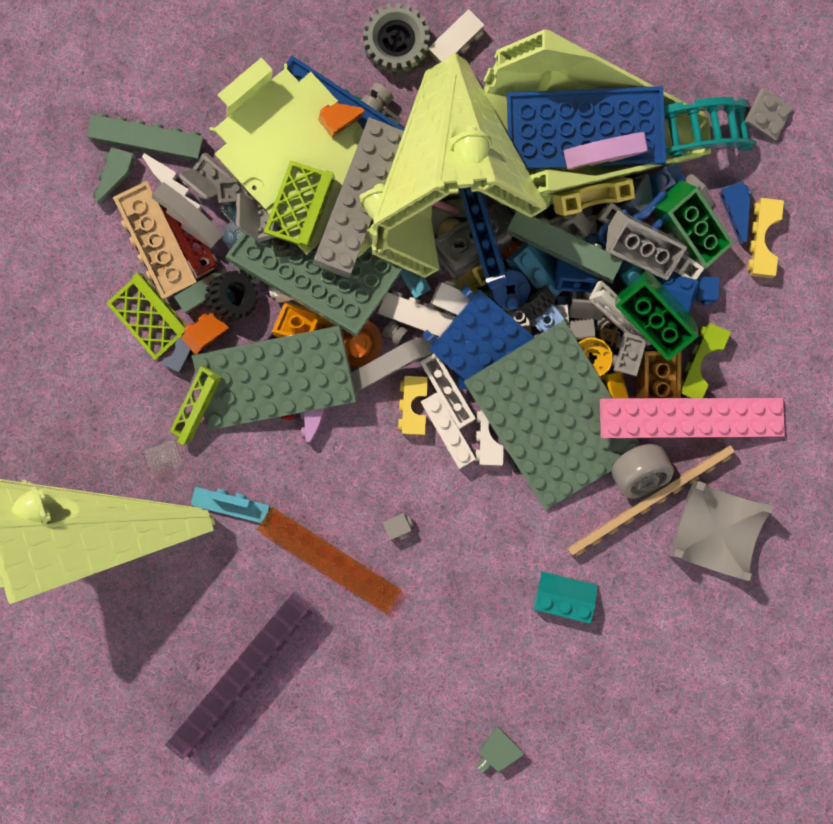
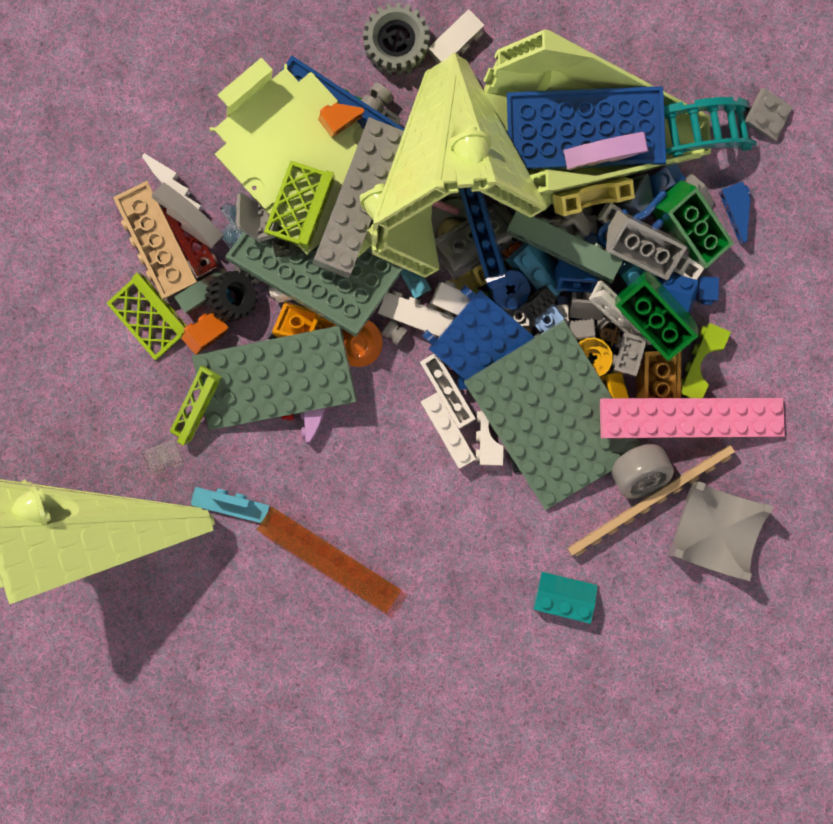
(116, 171): sand green slope -> none
(145, 137): sand green brick -> none
(179, 357): sand blue leg -> none
(204, 175): light grey bracket -> none
(228, 189): light grey bracket -> none
(237, 677): clear purple brick -> none
(390, 363): light grey beam -> none
(398, 527): light grey brick -> none
(413, 388): light yellow arch -> none
(498, 751): sand green torso -> none
(763, 261): light yellow arch -> none

